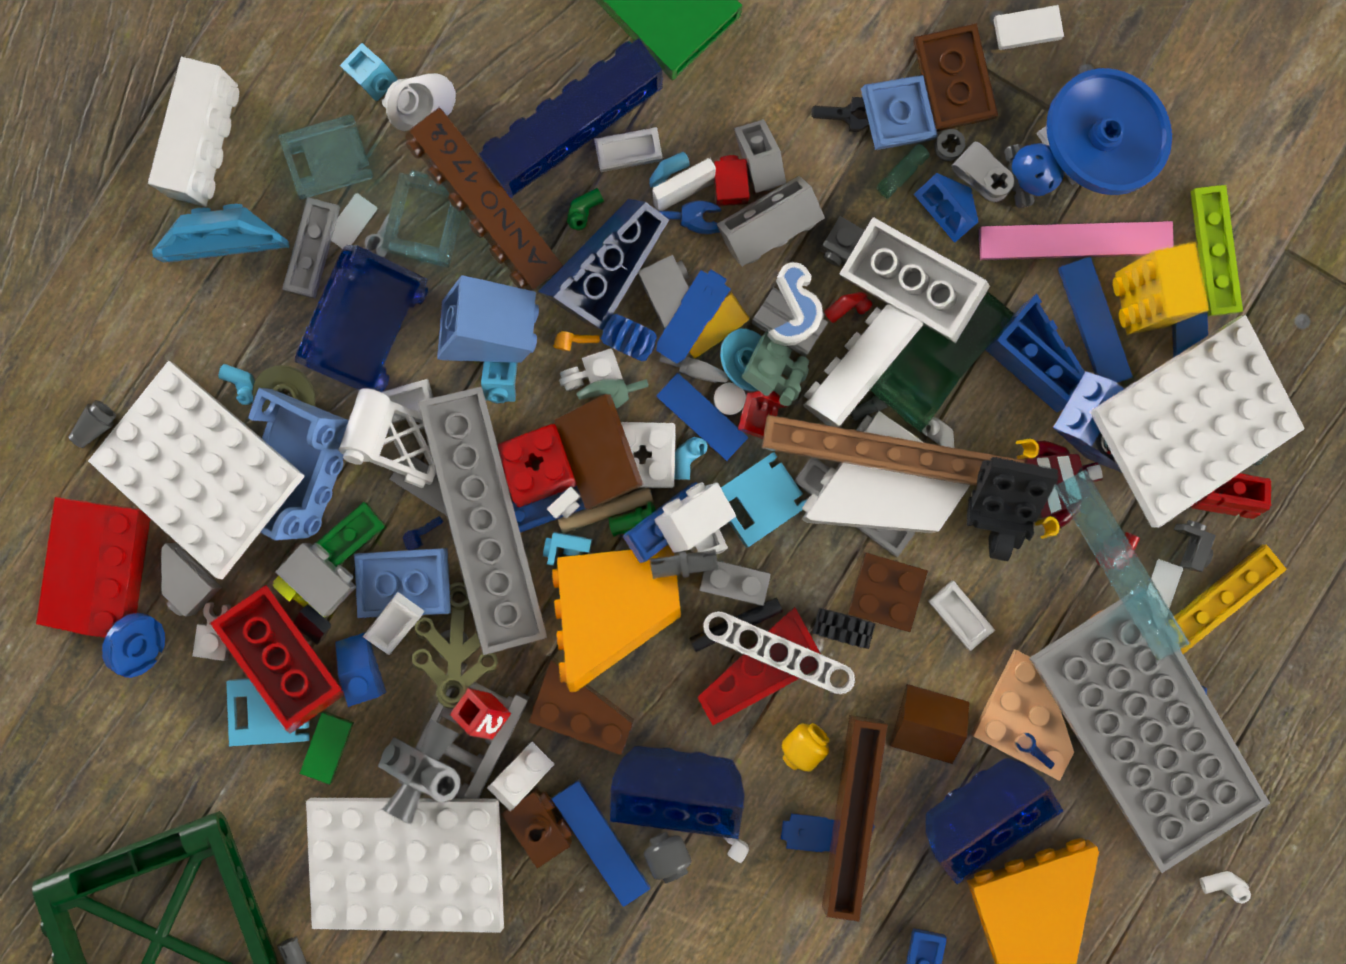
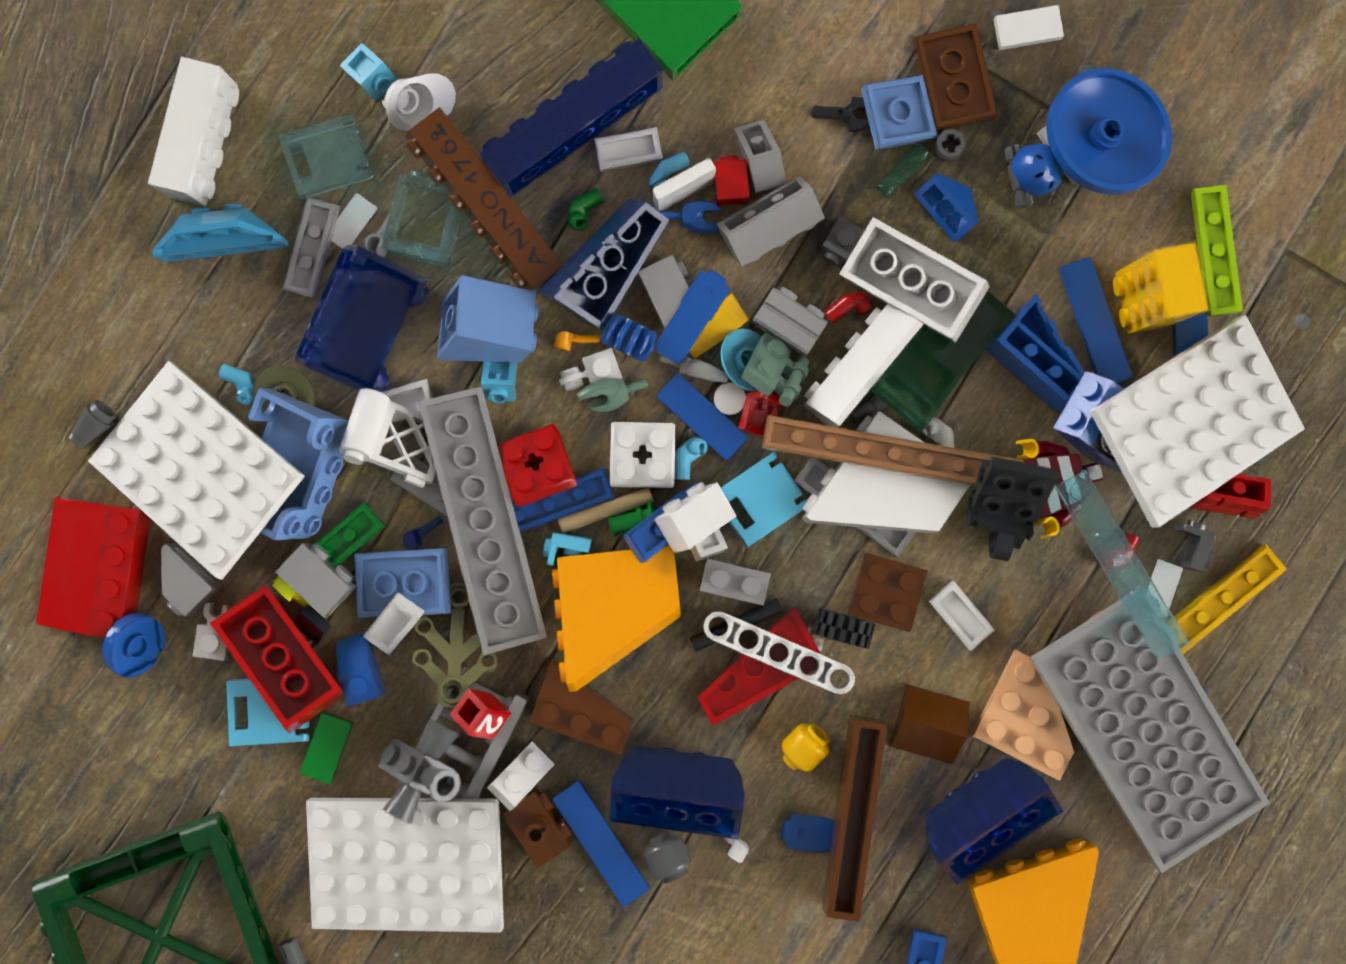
(565, 504): white plate -> none
(598, 452): reddish brown tile -> none
(684, 564): dark grey pin -> none
(802, 303): white animal -> none
(981, 169): light grey piece -> none
(1035, 751): clear blue hand -> none
(1074, 240): bright pink tile -> none
(1227, 882): white arm -> none

